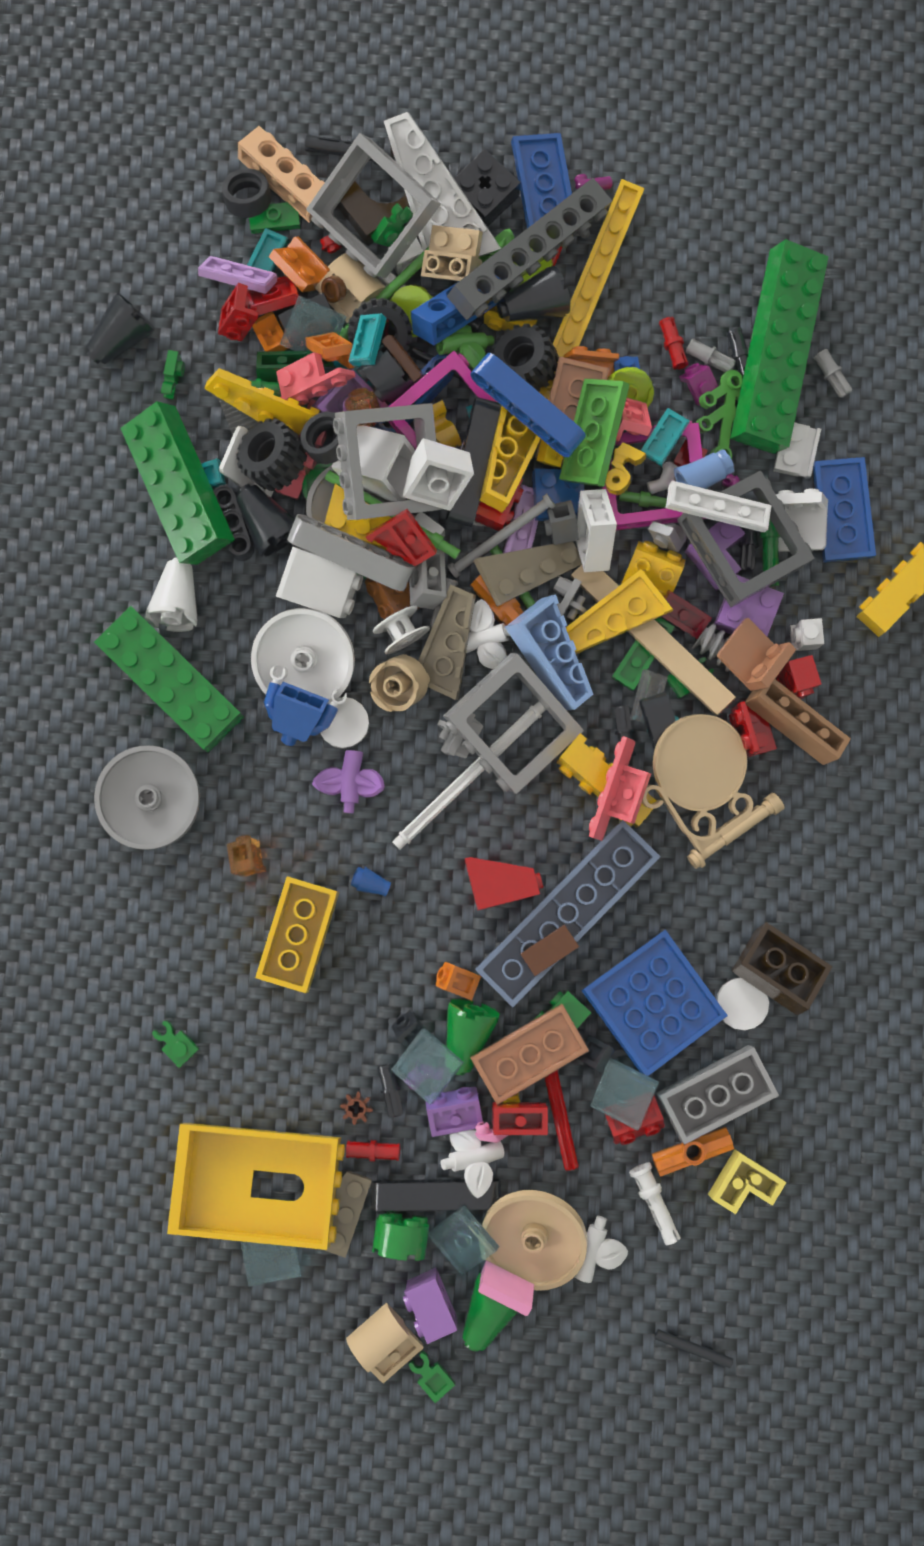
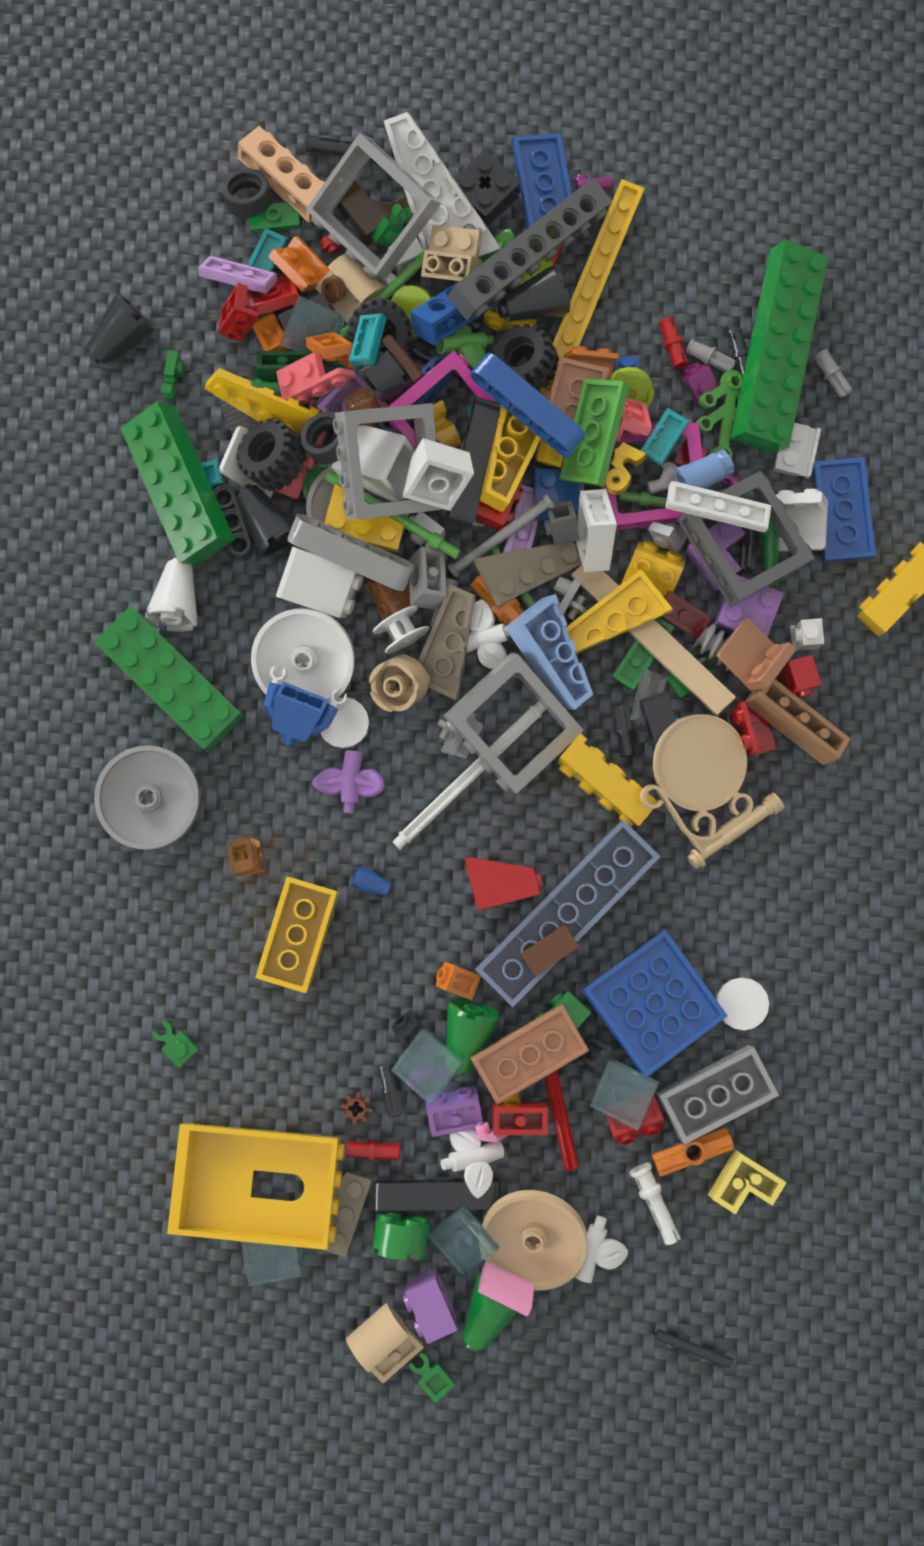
(403, 538): red wing -> none
(622, 791): coral bracket -> none
(782, 969): dark brown brick -> none

